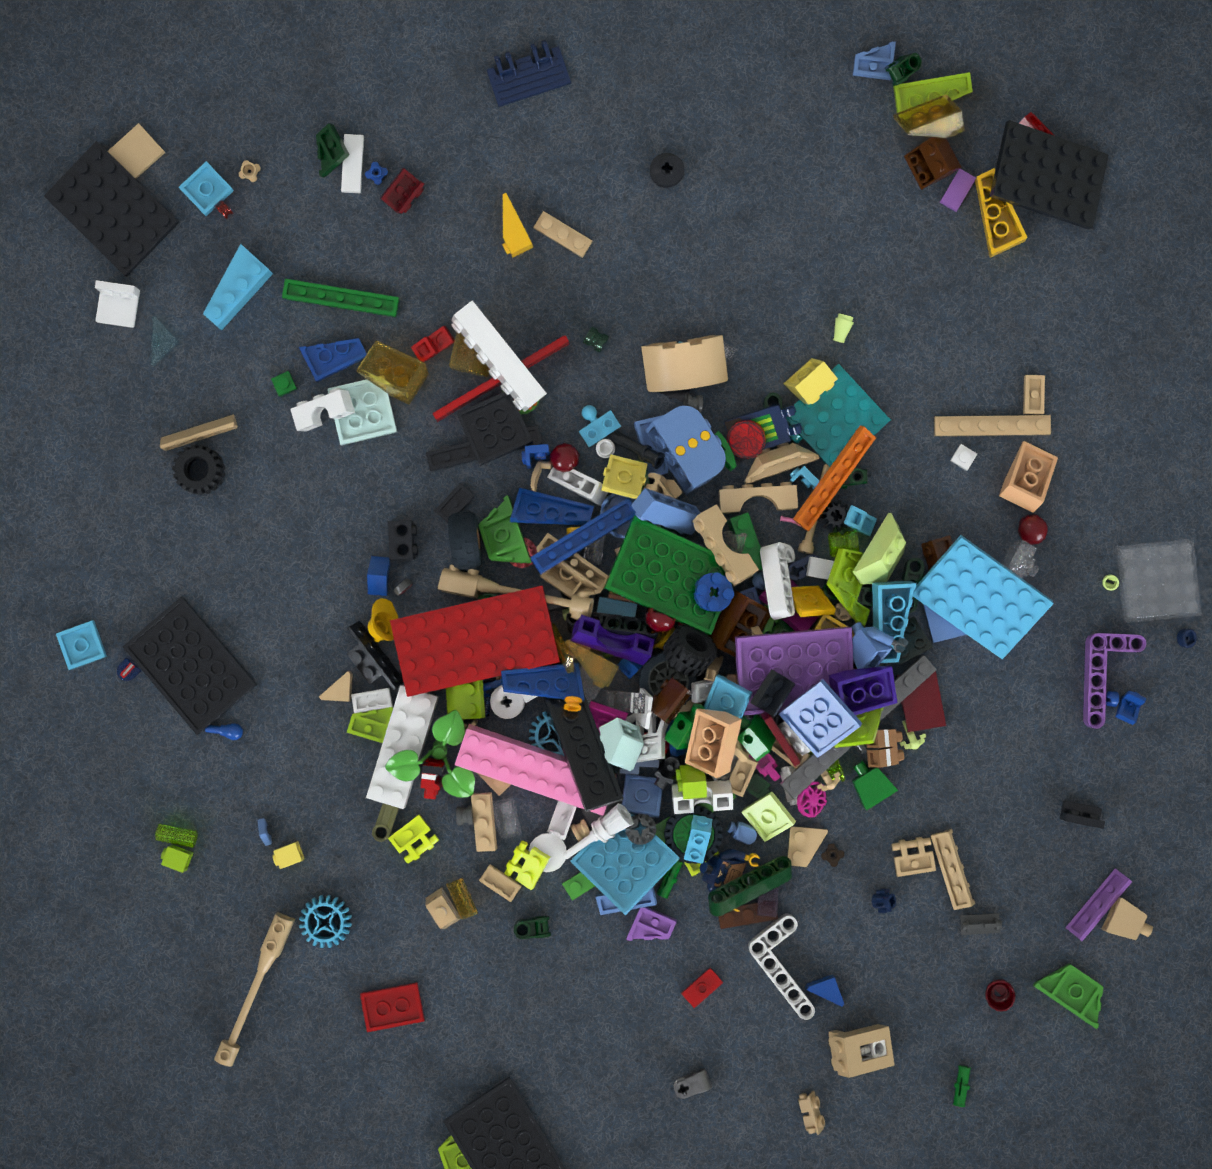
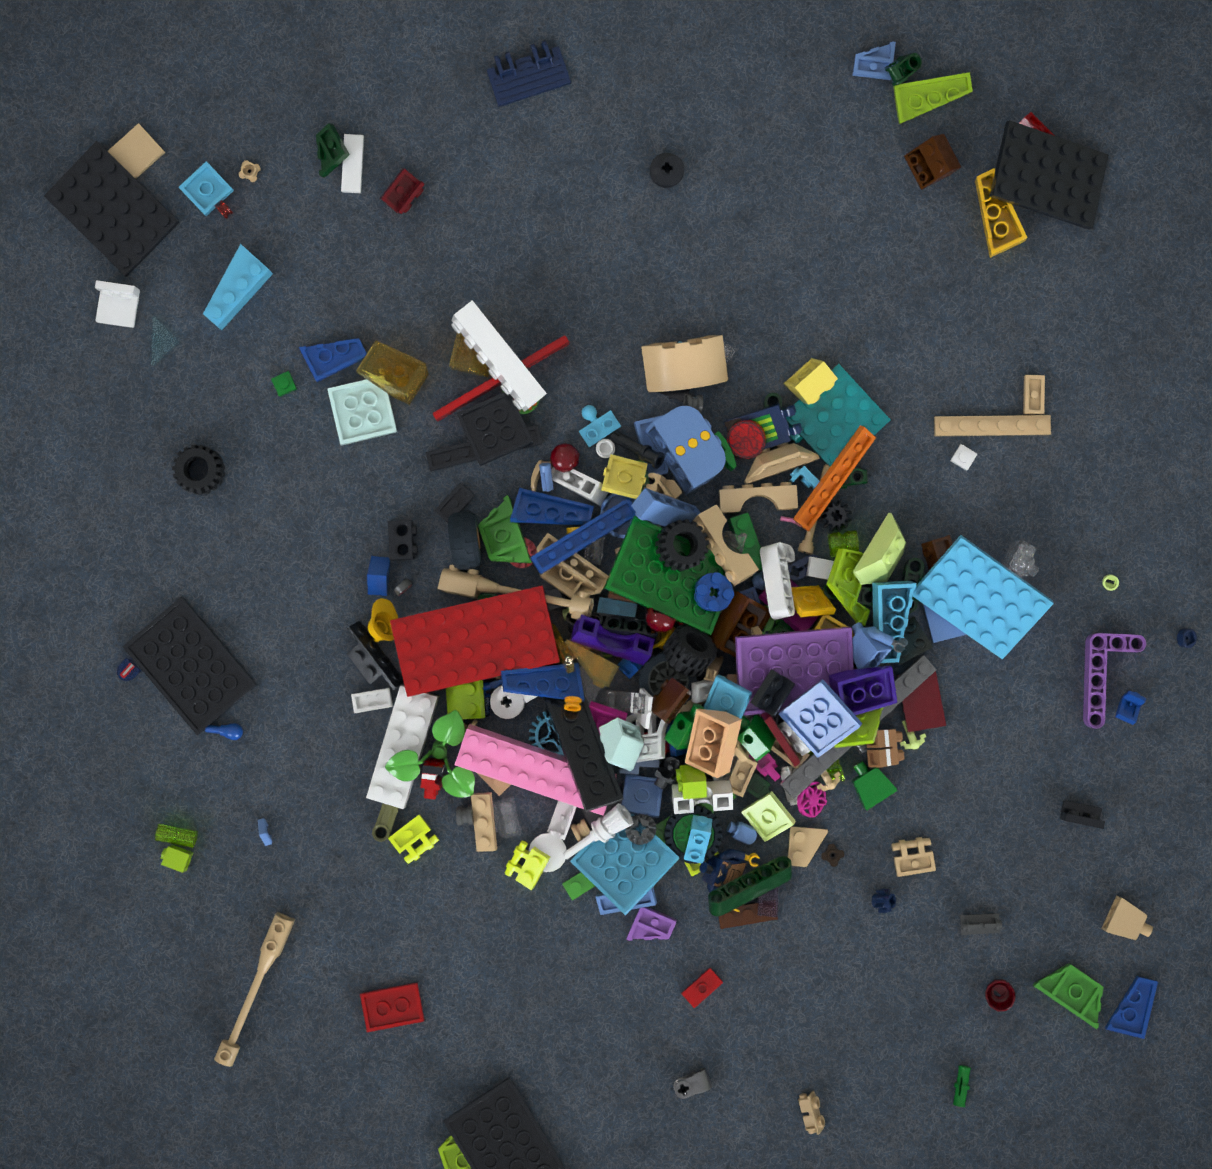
(81, 645): medium azure plate -> none
(198, 433): tan slope -> none
(288, 855): light yellow brick -> none
(307, 414): white arch -> none
(313, 934): medium azure gear -> none
(340, 298): green plate -> none
(340, 690): tan slope -> none
(370, 724): lime wing -> none
(376, 168): blue plate -> none
(433, 344): red slope -> none
(442, 909): tan torso -> none
(462, 898): clear yellow plate -> none
(500, 883): tan plate -> none
(514, 233): yellow slope -> none
(534, 927): dark green piece -> none
(539, 452): blue bracket -> none
(546, 477): none -> medium blue piece
(562, 234): tan plate -> none
(595, 339): clear green wheel -> none
(669, 880): green pin -> none
(697, 543): none -> black tyre
(777, 968): white beam -> none
(827, 989): blue slope -> none
(842, 327): yellowish green cone -> none
(844, 615): tan wheel -> none
(847, 1050): tan brick -> none
(860, 520): medium azure slope -> none
(932, 119): clear yellow slope -> none
(952, 870): tan hinge -> none
(957, 190): medium lavender tile -> none
(1029, 477): light nougat slope -> none
(1032, 529): dark red hair -> none
(1098, 904): medium lavender plate -> none
(1112, 698): blue hinge -> none
(1134, 1009): none -> blue wing
(1158, 580): clear plate -> none

